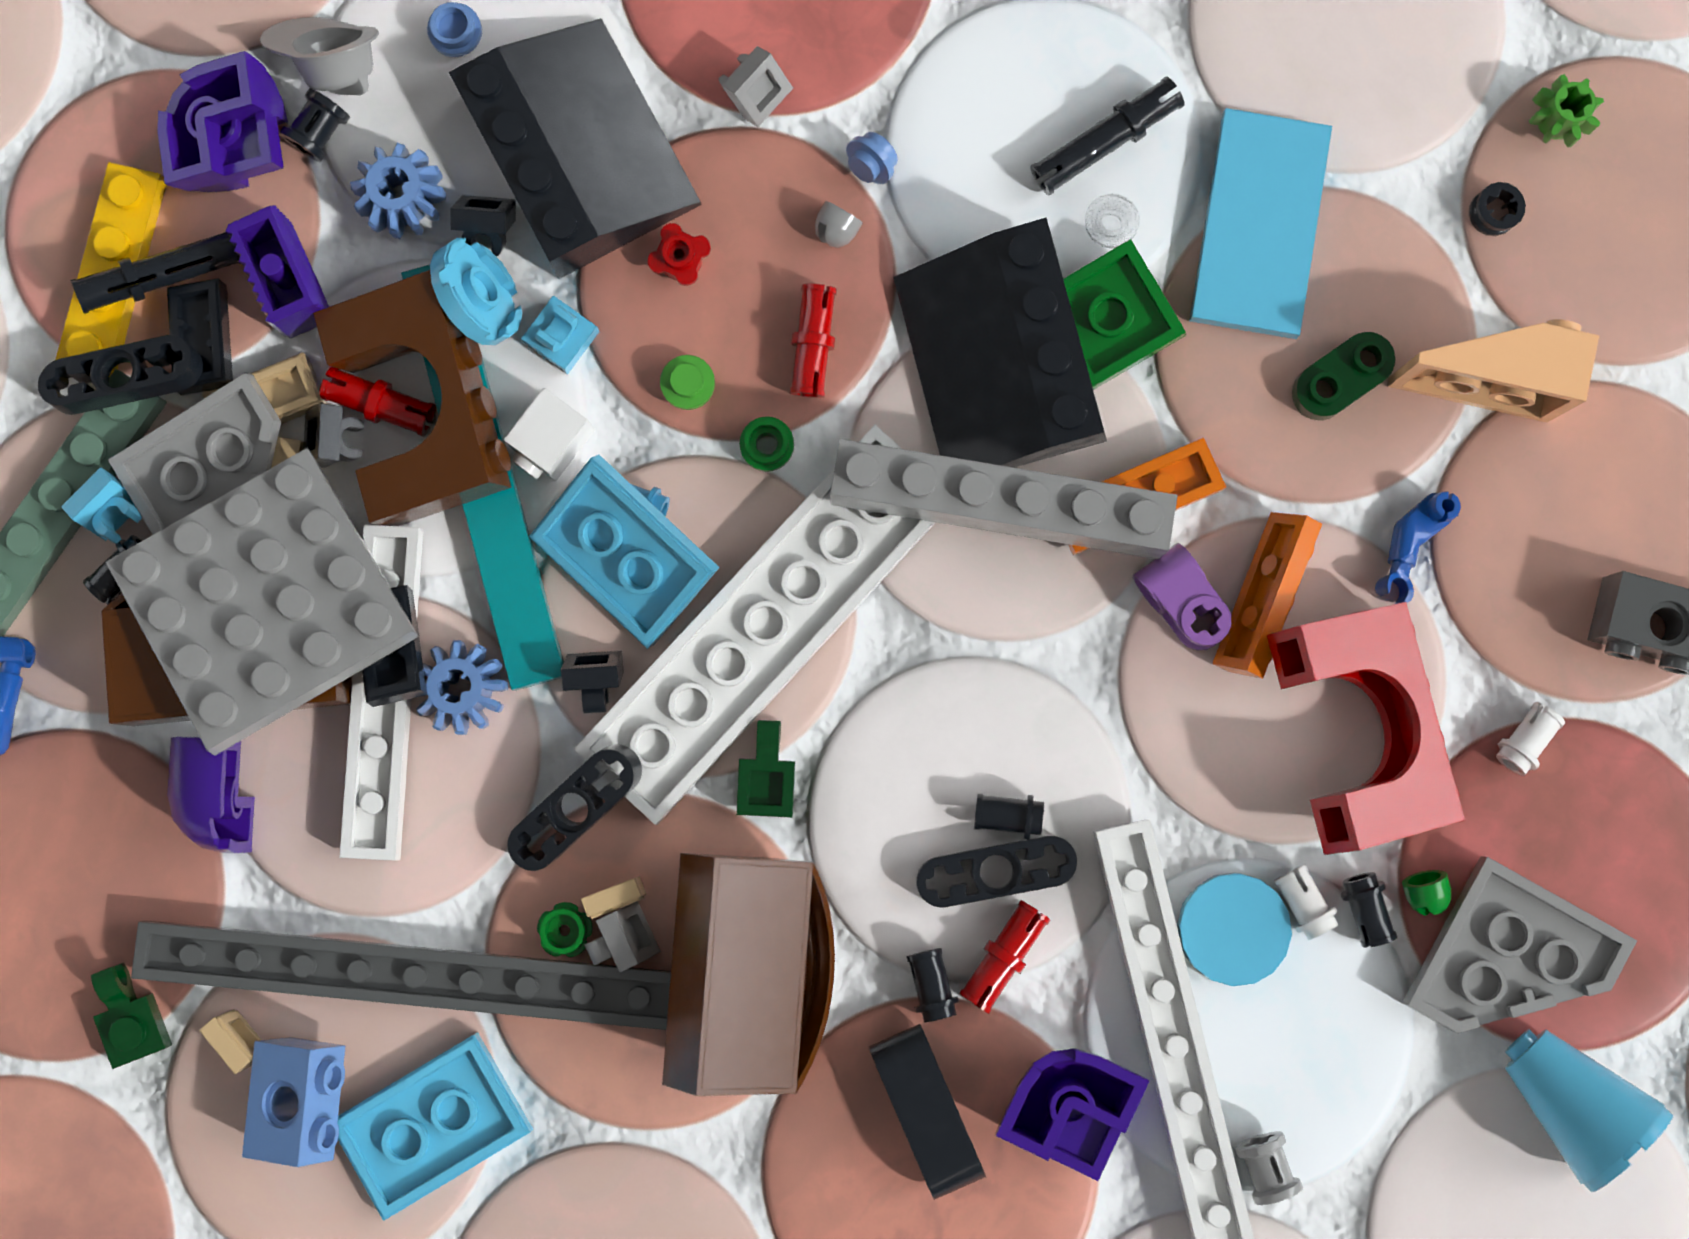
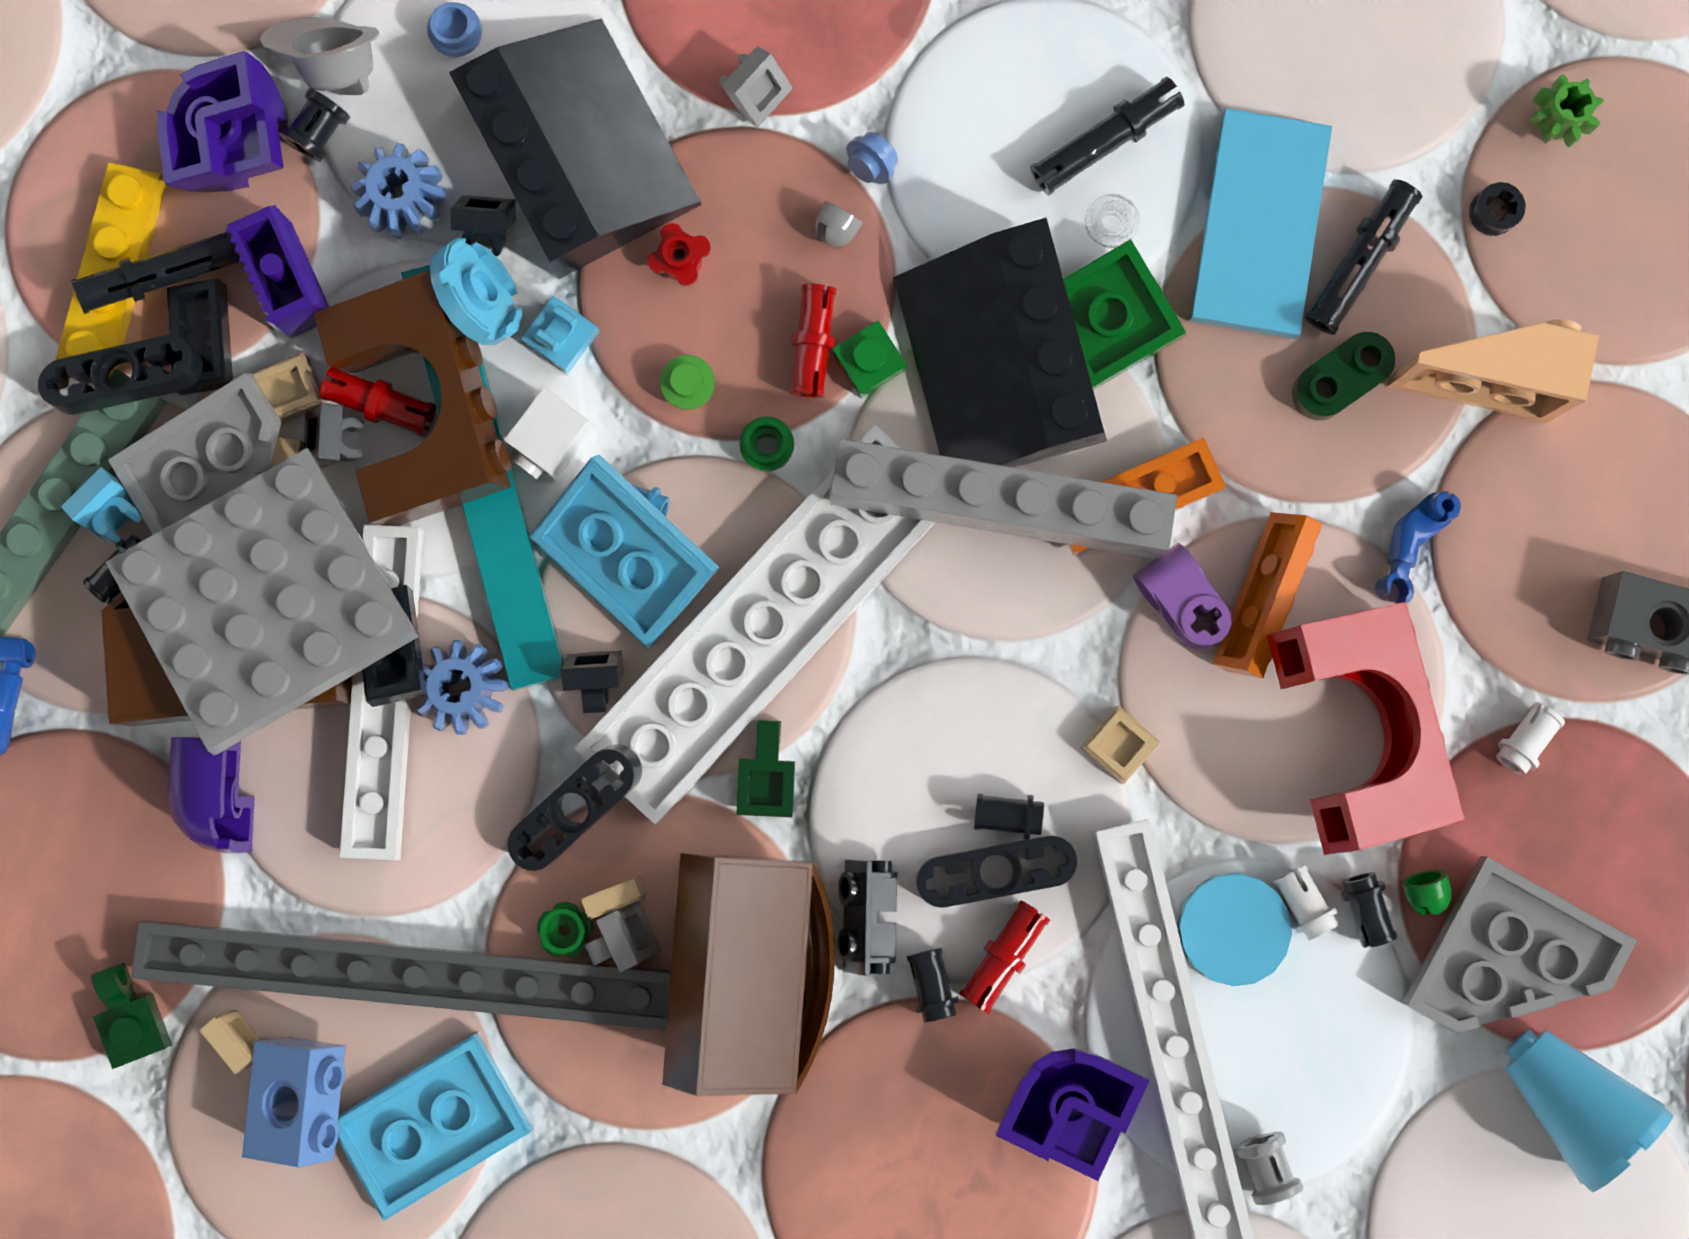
(863, 942): none -> black hinge
(869, 359): none -> green plate
(927, 1111): black beam -> none
(1120, 744): none -> tan tile
(1396, 206): none -> black pin

